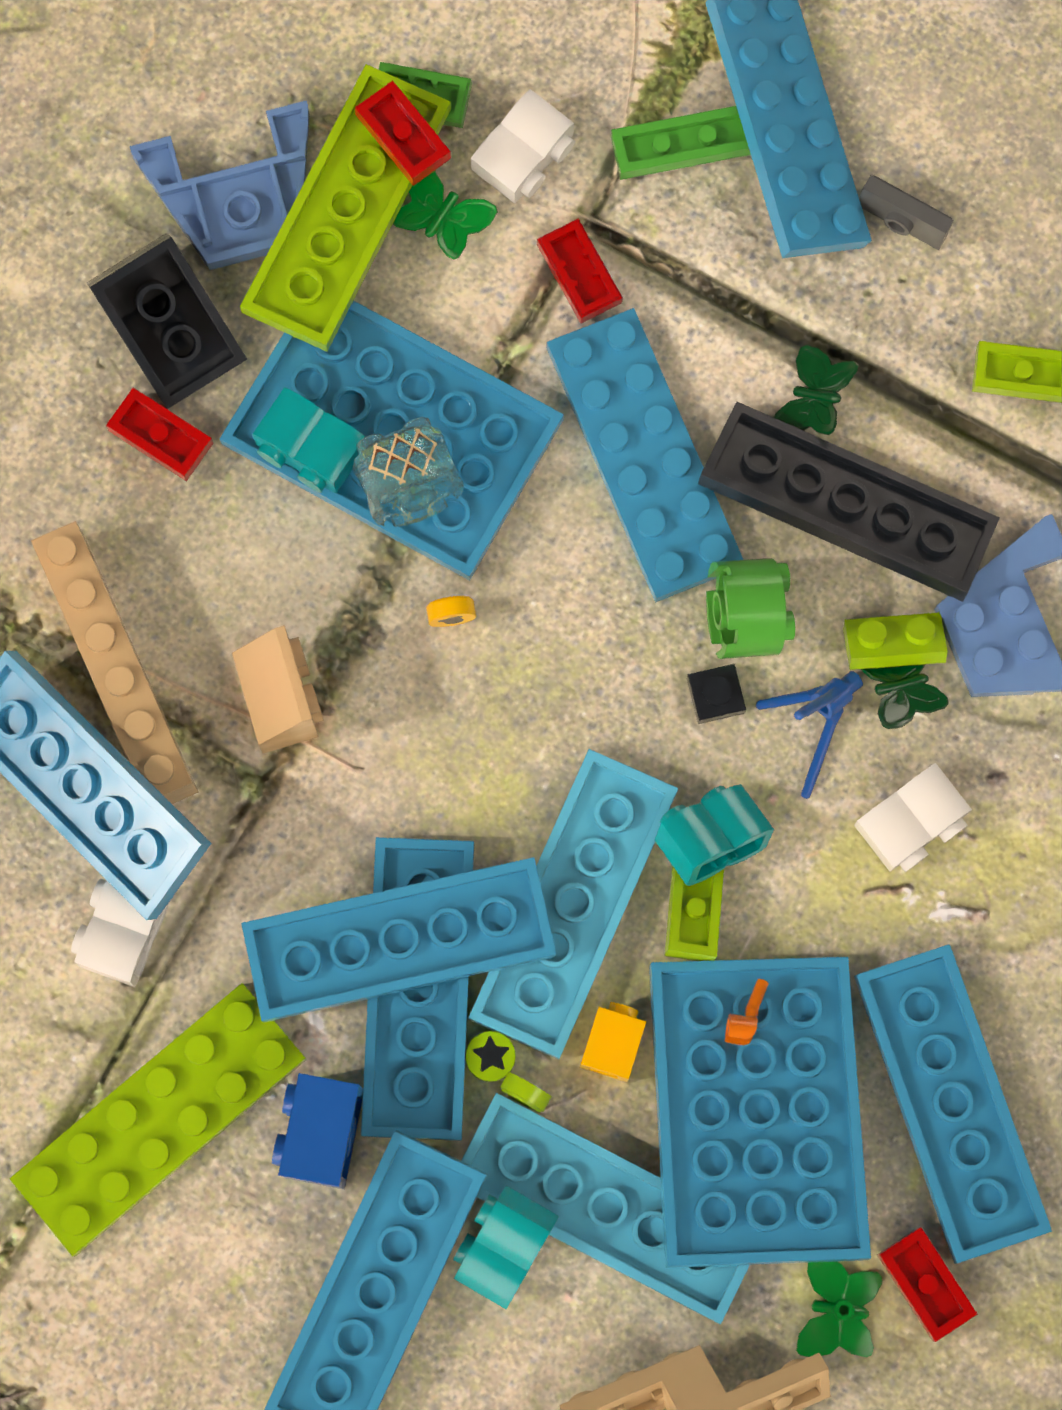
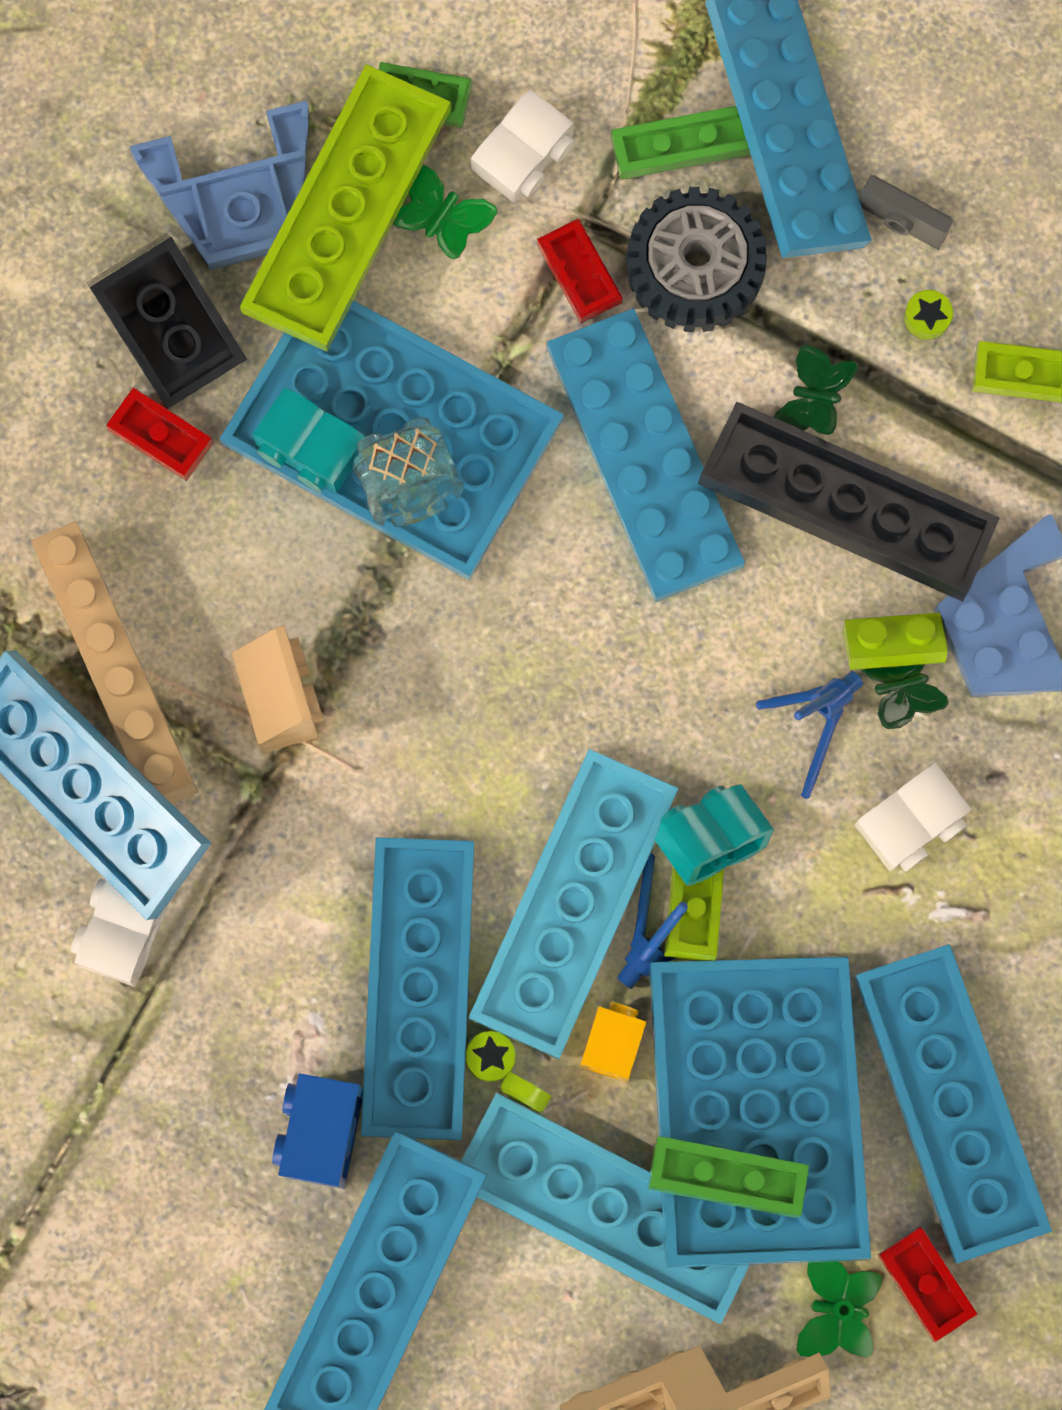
(157, 1120): lime plate -> none
(398, 939): dark azure plate -> none
(403, 133): red plate -> none
(451, 611): yellow tile -> none
(504, 1247): teal brick -> none
(645, 949): none -> blue plant
(704, 226): none -> wheel
(716, 693): black plate -> none
(728, 1177): none -> bright green plate
(742, 1028): orange hand -> none
(749, 608): bright green brick -> none
(928, 314): none -> lime tile

